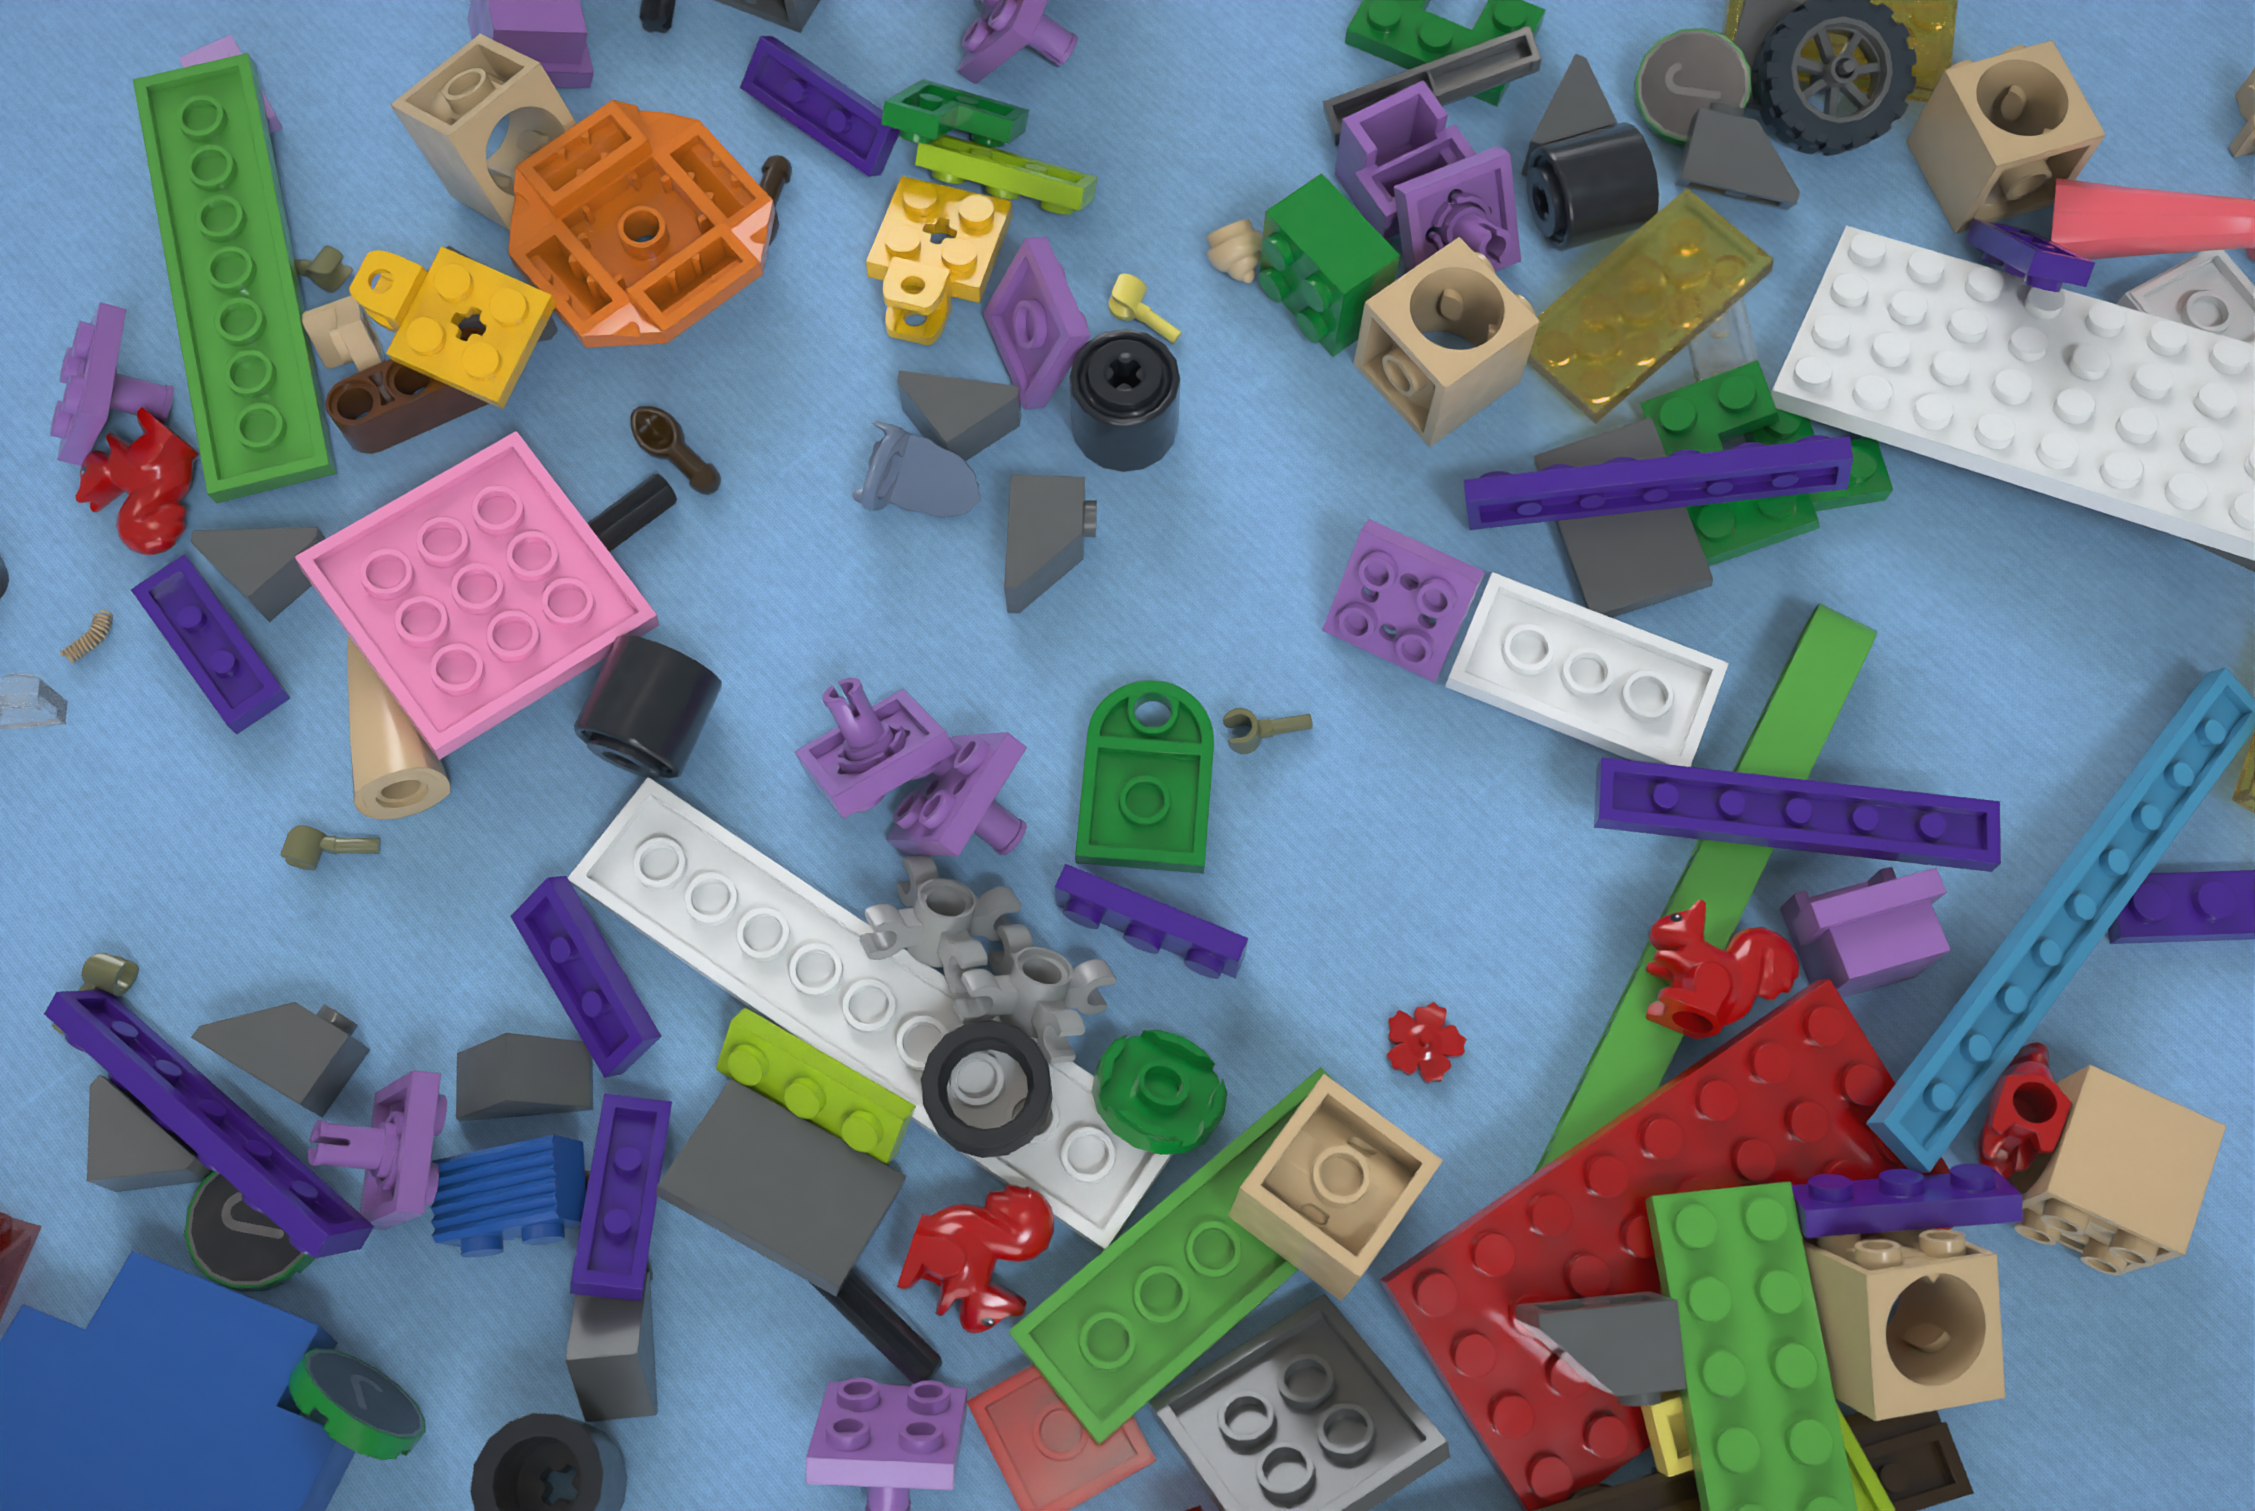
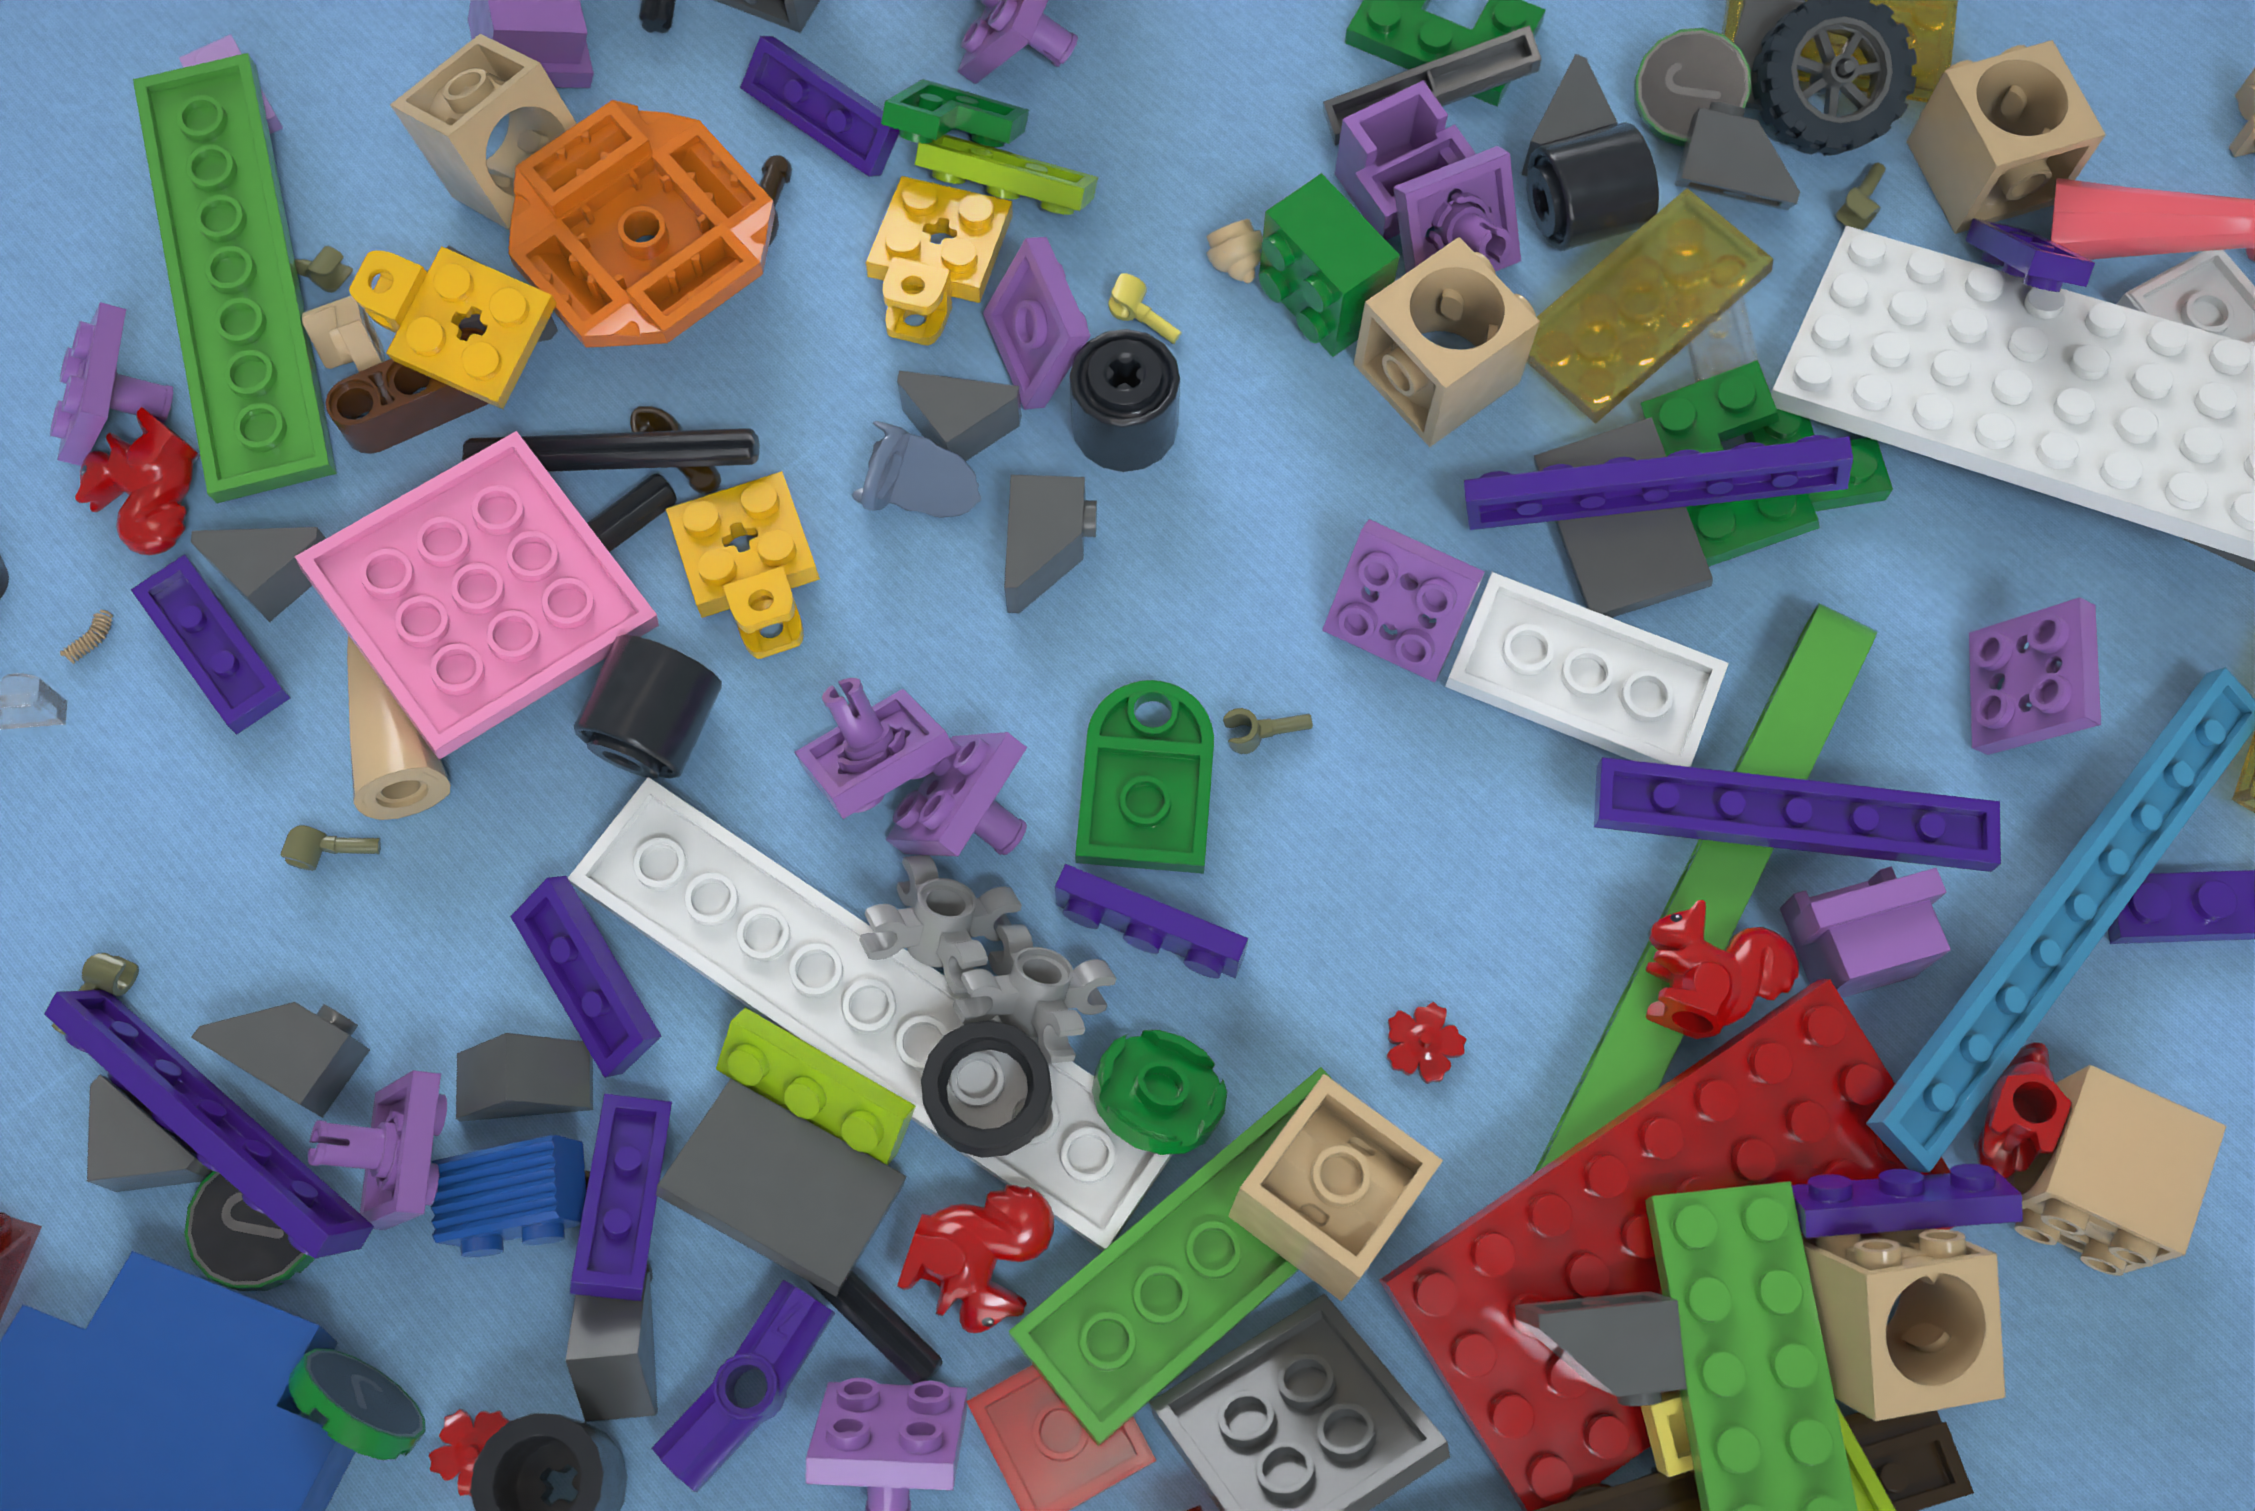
(464, 1445): none -> red plant
(636, 449): none -> black axle
(715, 1422): none -> dark purple piece
(751, 582): none -> yellow plate
(1858, 207): none -> olive hand
(2053, 675): none -> medium lavender plate

